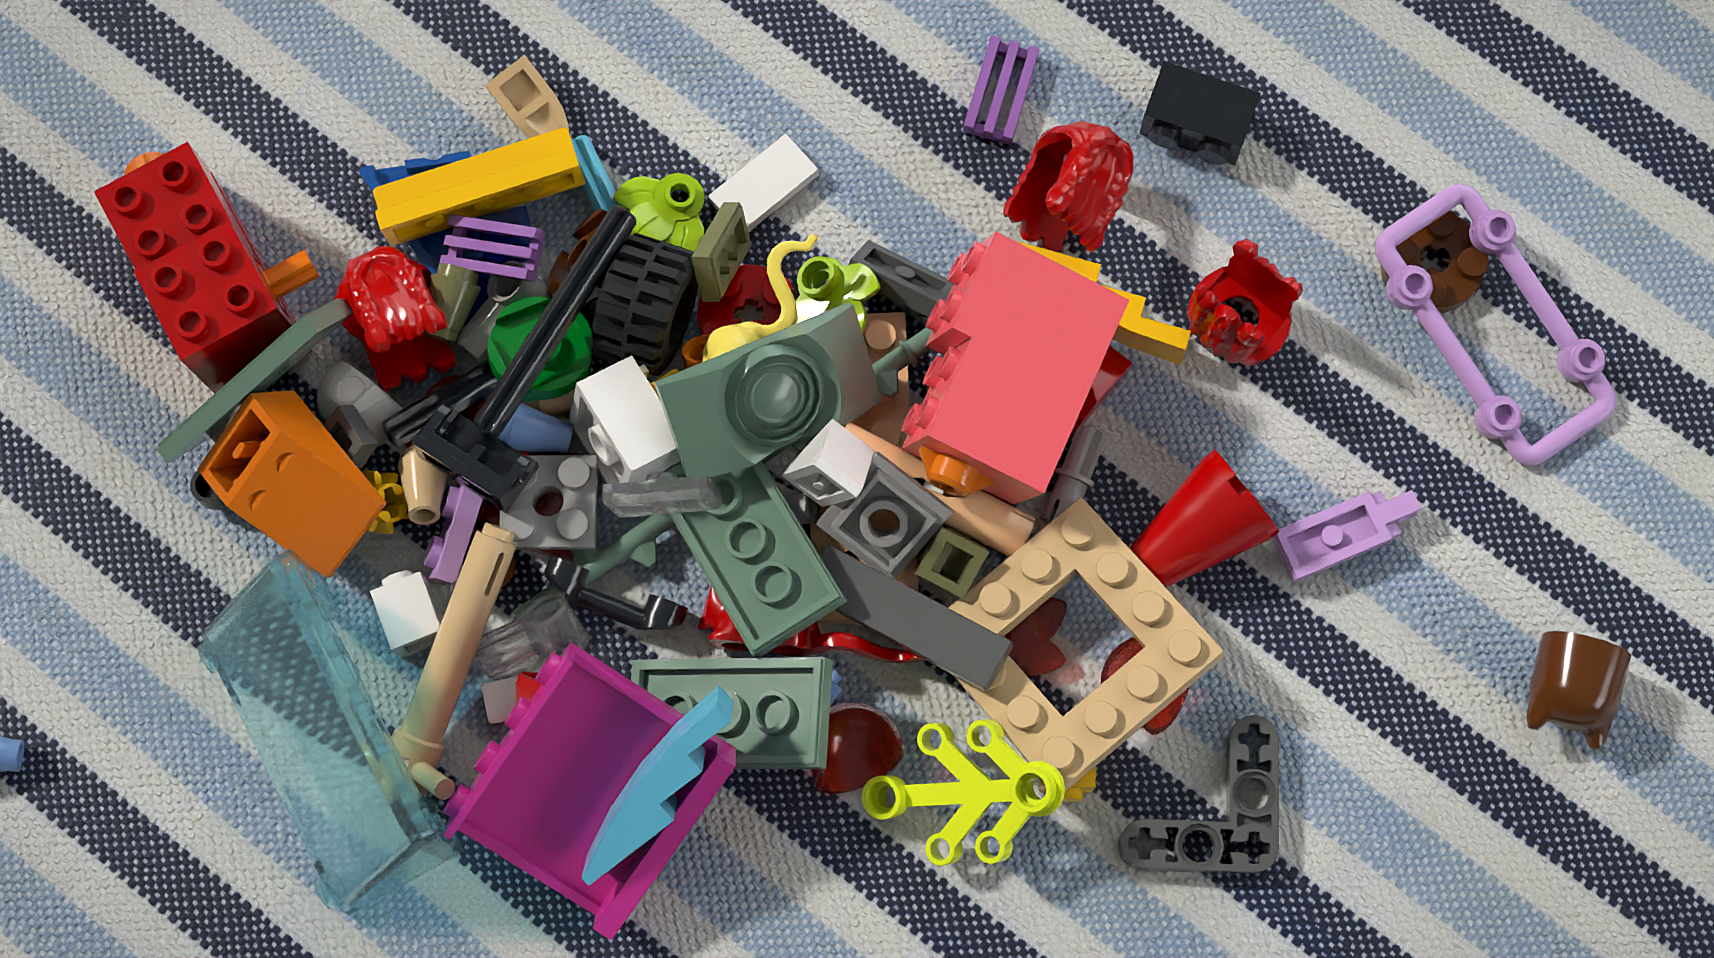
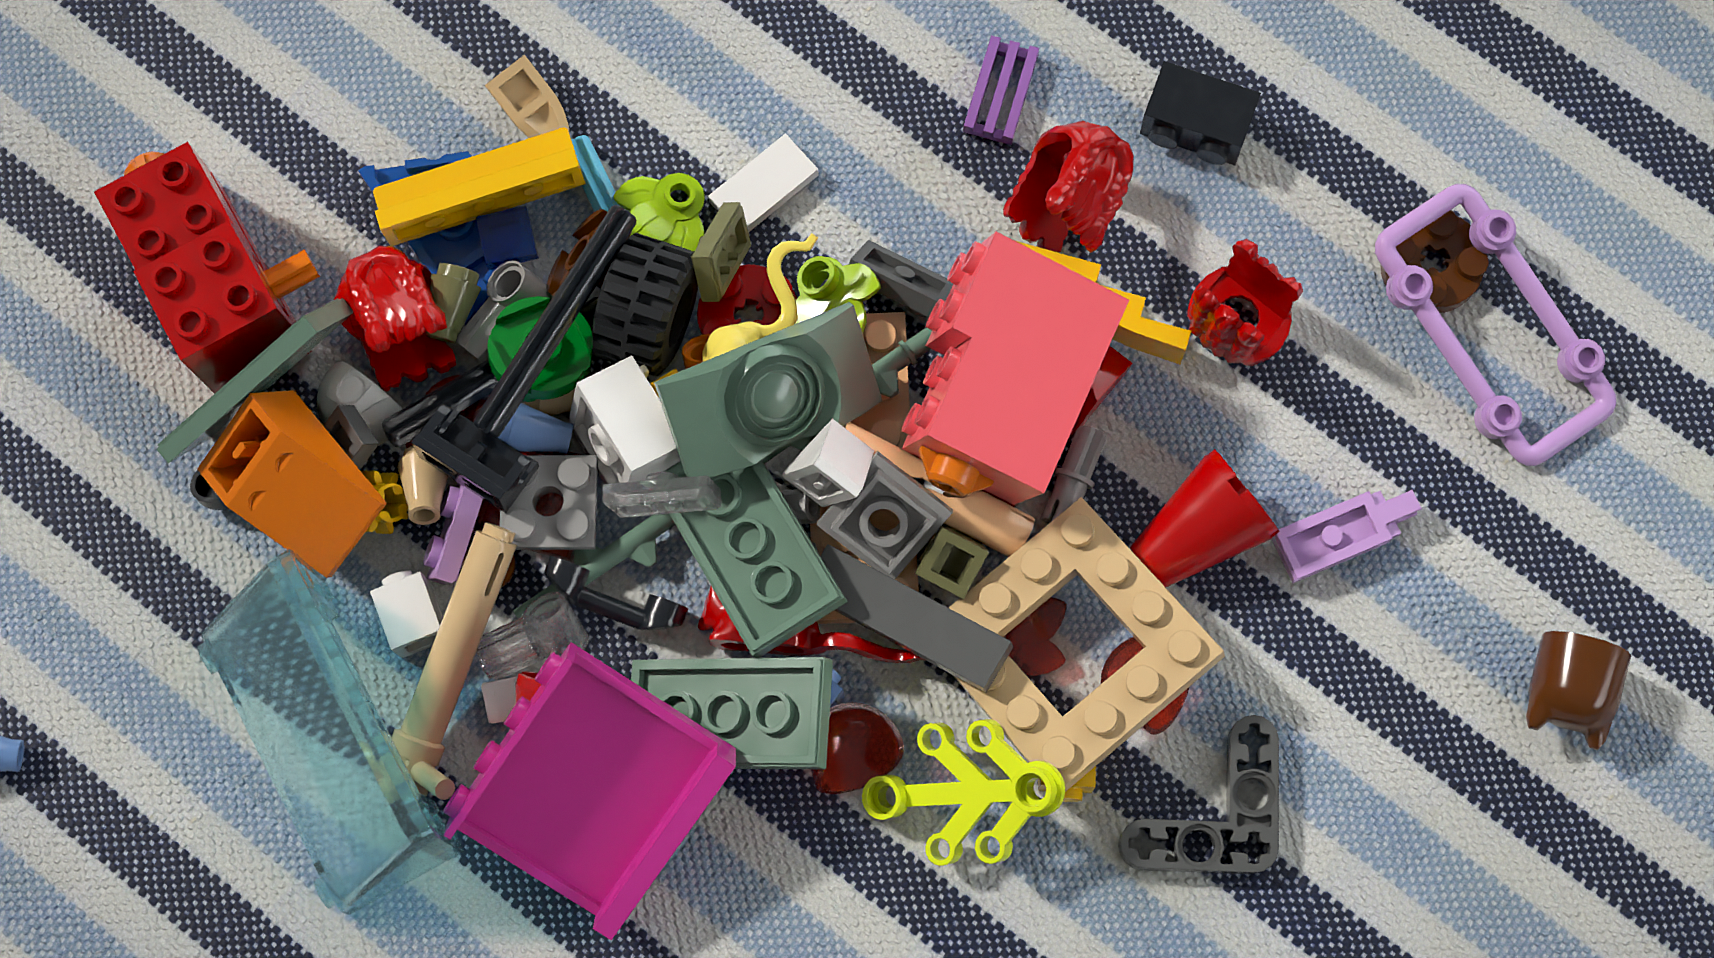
(458, 242): medium lavender tile -> none
(648, 798): medium azure slope -> none

